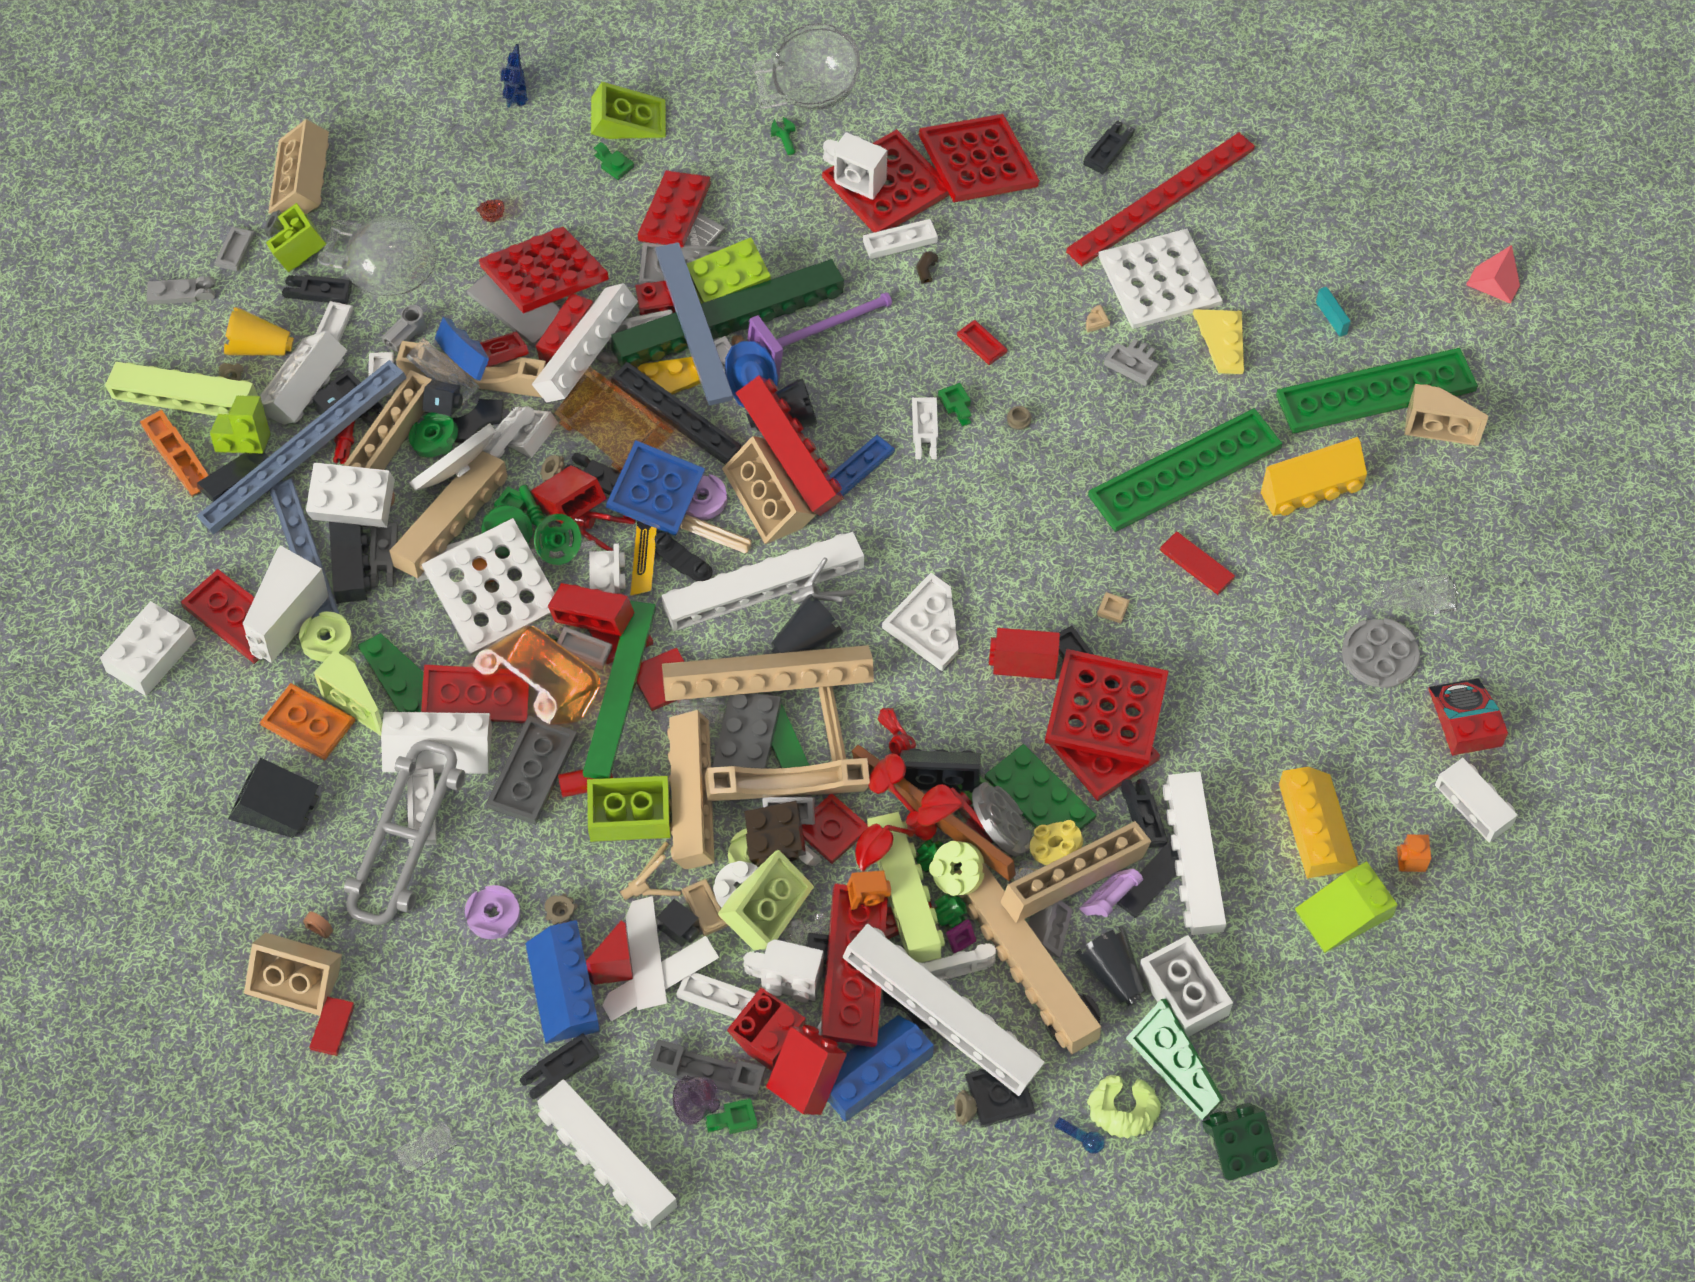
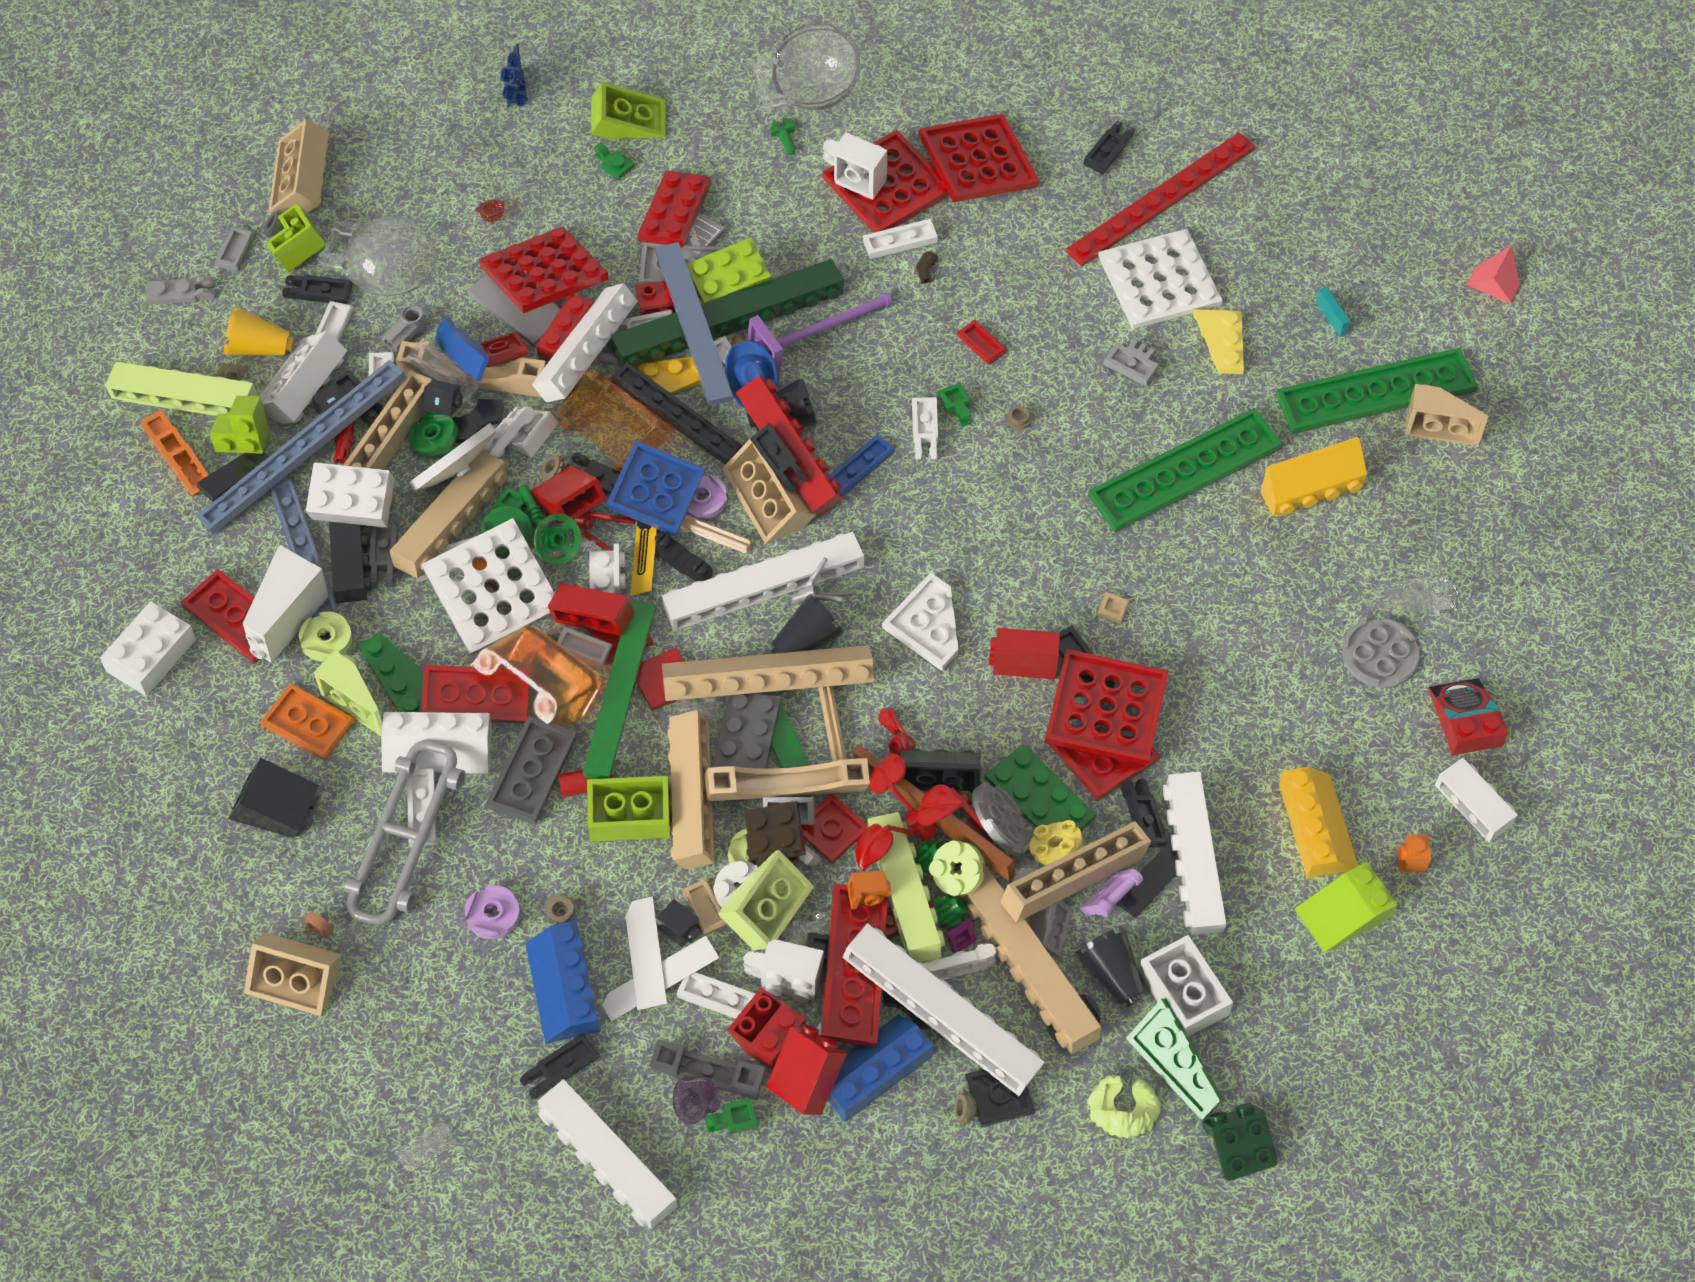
(332, 1026): red tile -> none
(611, 959): red slope -> none
(640, 886): tan plant -> none
(778, 455): none -> black hinge
(1092, 1141): clear blue bar -> none
(1097, 319): tan tile -> none
(1197, 563): red tile -> none

